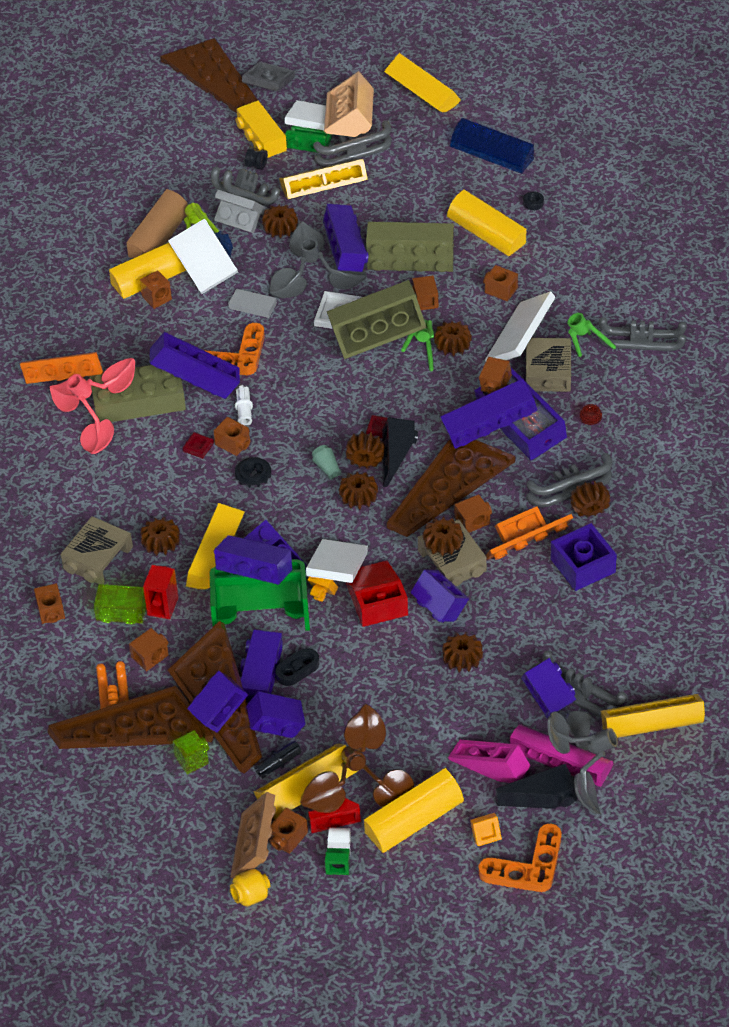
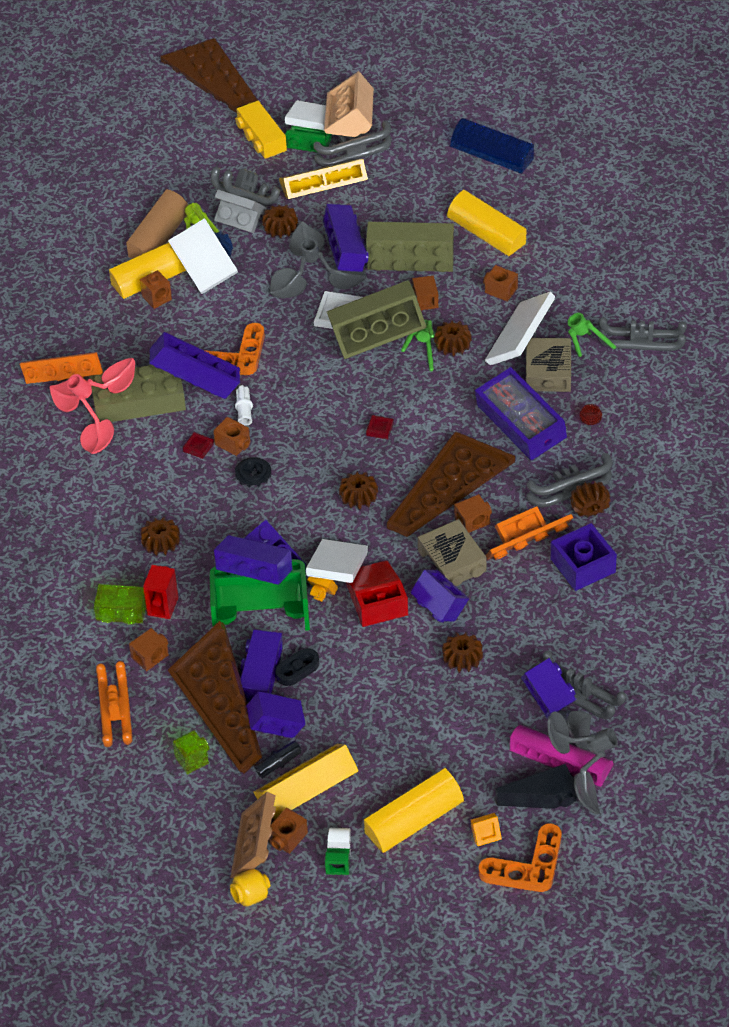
(49, 603): dark orange brick -> none
(94, 549): dark tan panel -> none
(136, 722): reddish brown wing -> none
(217, 701): dark purple brick -> none
(223, 523): yellow brick -> none
(252, 303): light grey tile -> none
(256, 158): black wheel -> none
(268, 76): flat silver plate -> none
(326, 461): sand green cone -> none
(346, 814): red slope -> none
(361, 732): reddish brown plant -> none
(365, 450): reddish brown gear -> none
(398, 439): black slope -> none
(422, 84): yellow brick -> none
(442, 536): reddish brown gear -> none
(489, 413): dark purple brick -> none
(495, 375): dark orange brick -> none
(495, 760): dark pink slope -> none
(533, 200): black tile -> none
(654, 715): yellow brick -> none

